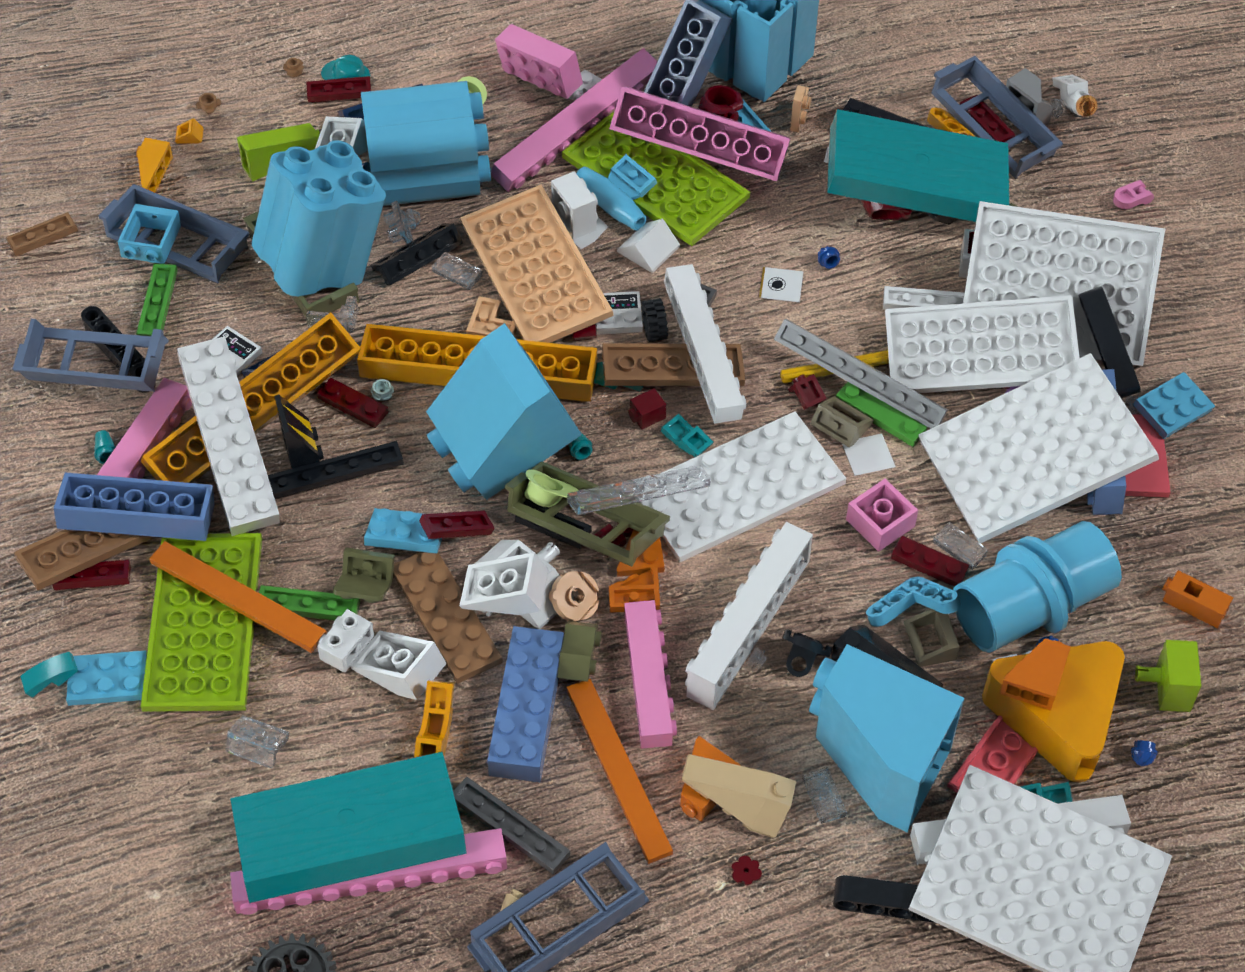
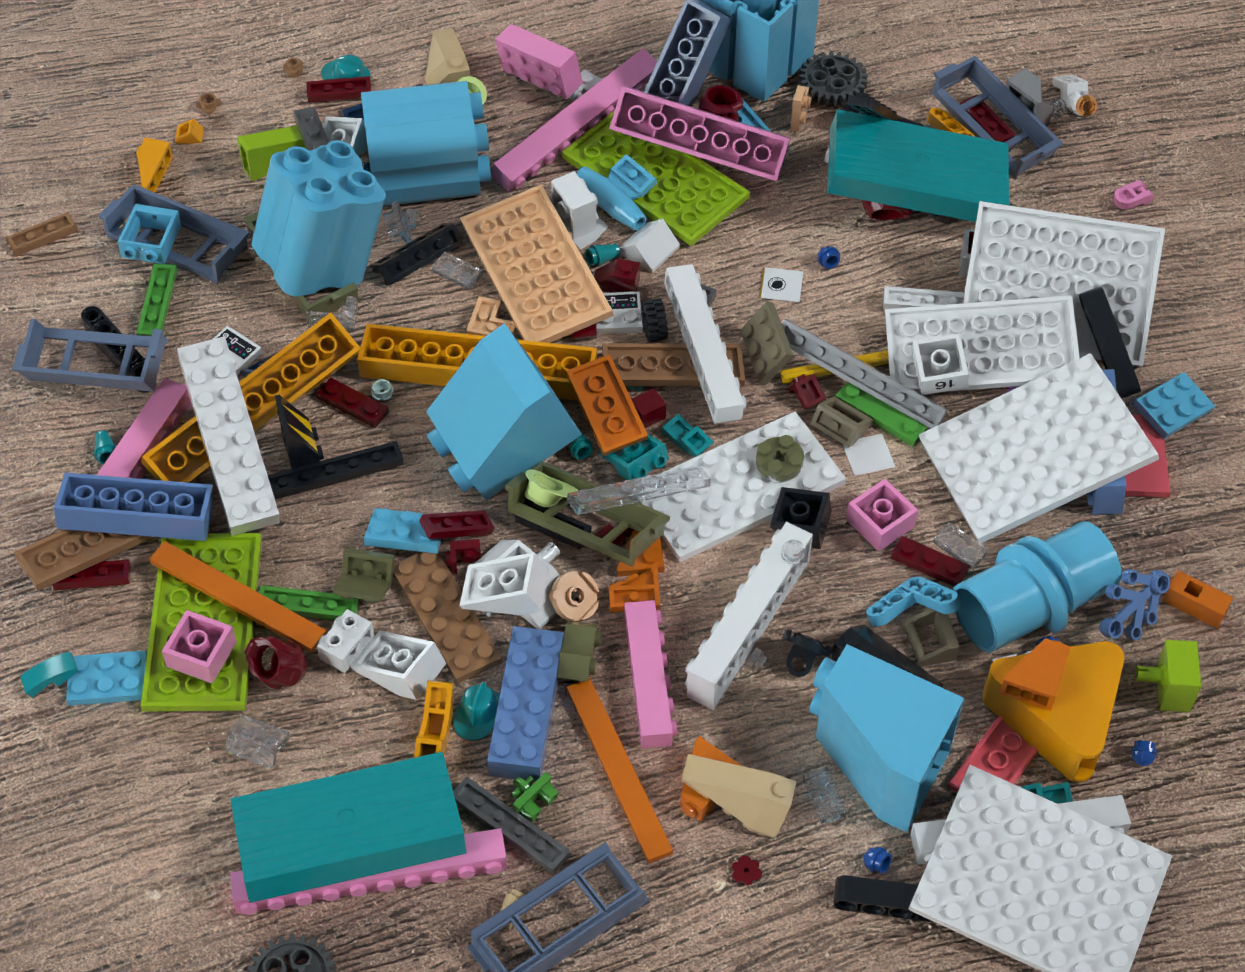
(199, 646): none -> bright pink brick
(287, 662): none -> dark red helmet
(310, 128): none -> flat silver plate
(446, 59): none -> tan wedge
(463, 551): none -> dark red bracket
(476, 712): none -> teal piece
(540, 789): none -> bright green hips
(600, 254): none -> teal cone
(606, 404): none -> orange plate
(618, 276): none -> dark red slope
(639, 458): none -> teal plate
(766, 342): none -> dark tan plate
(780, 446): none -> olive plate
(793, 551): none -> clear plate
(805, 510): none -> black slope
(833, 78): none -> dark grey gear
(872, 107): none -> black plate
(877, 860): none -> blue plate
(940, 364): none -> white brick
(1156, 584): none -> medium blue plant

